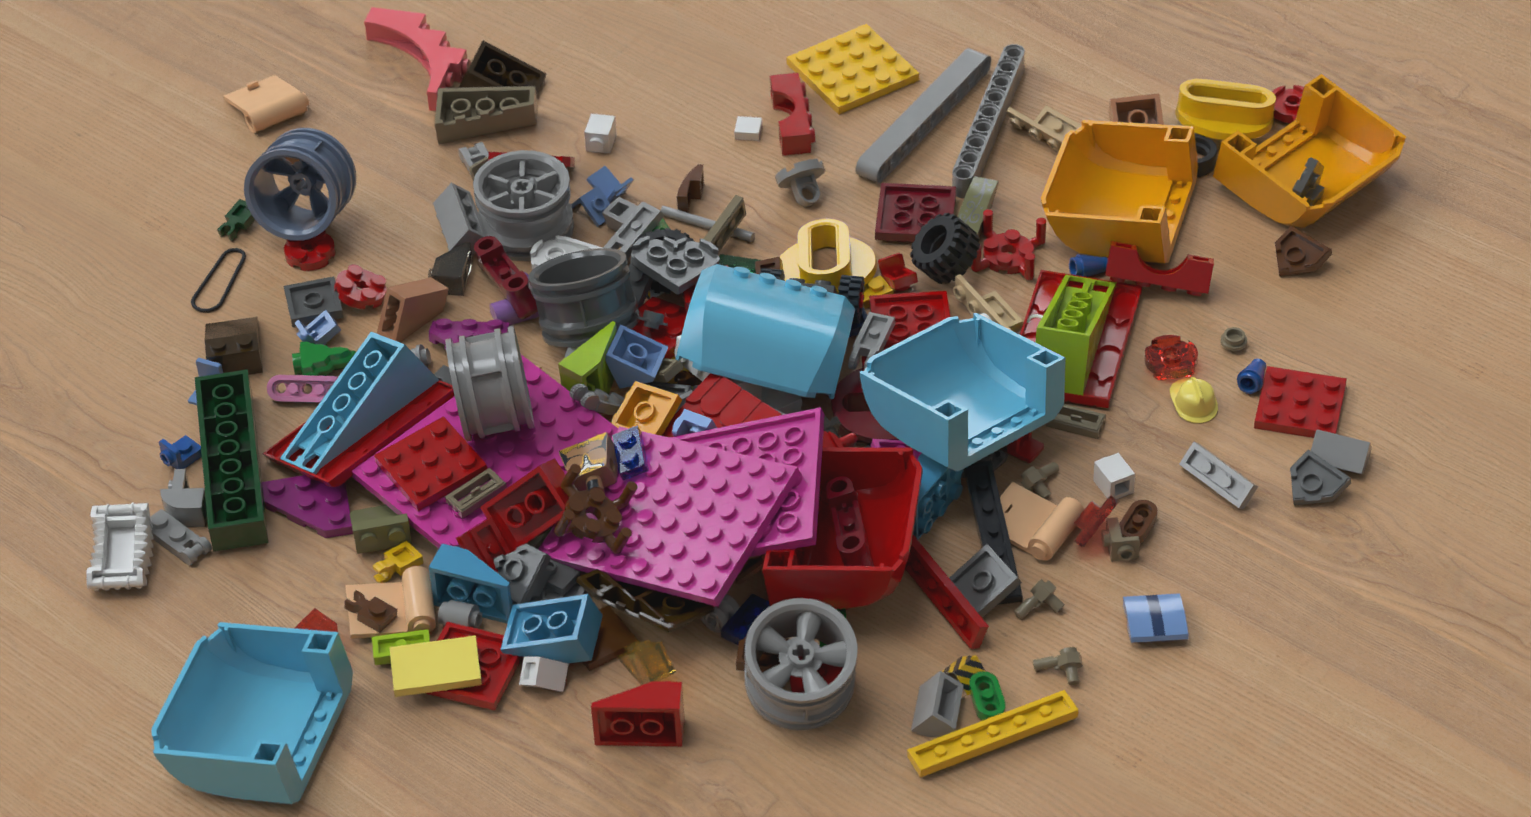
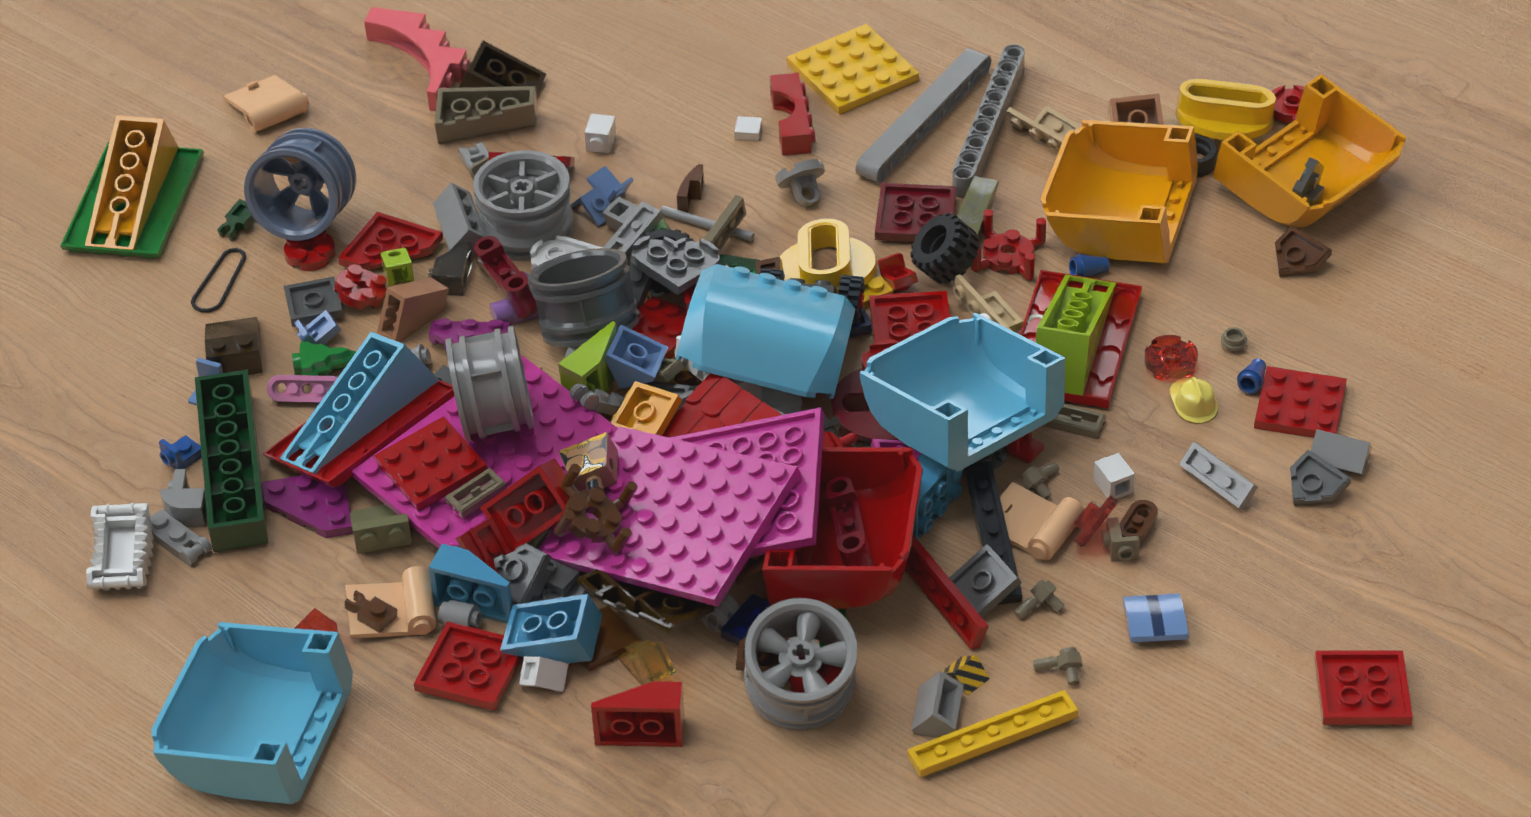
(134, 191): none -> piece
(382, 643): lime plate -> none
(387, 234): none -> red plate
(397, 267): none -> lime torso
(397, 560): yellow plate -> none
(435, 666): light yellow tile -> none
(630, 452): clear blue plate -> none
(652, 319): dark grey plate -> none
(691, 422): light blue bracket -> none
(871, 338): light grey hinge -> none
(990, 700): green plate -> none
(1191, 275): red arch -> none
(1363, 687): none -> red plate

